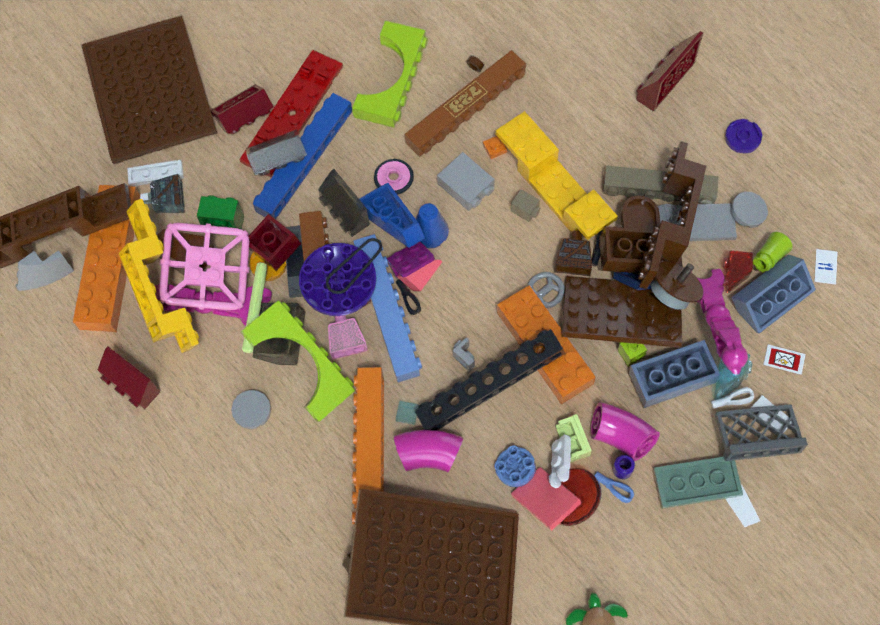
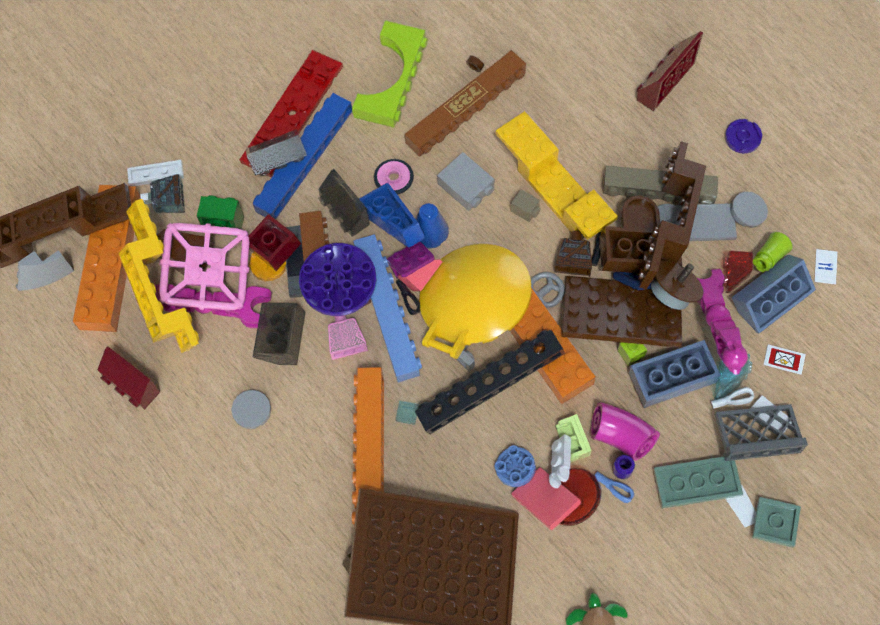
(148, 89): reddish brown plate -> none
(242, 109): dark red slope -> none
(255, 302): yellowish green axle -> none
(331, 385): lime arch -> none
(345, 261): black piece -> none
(427, 449): dark pink brick -> none
(474, 297): none -> yellow dish
(494, 147): orange plate -> none
(776, 522): none -> sand green plate

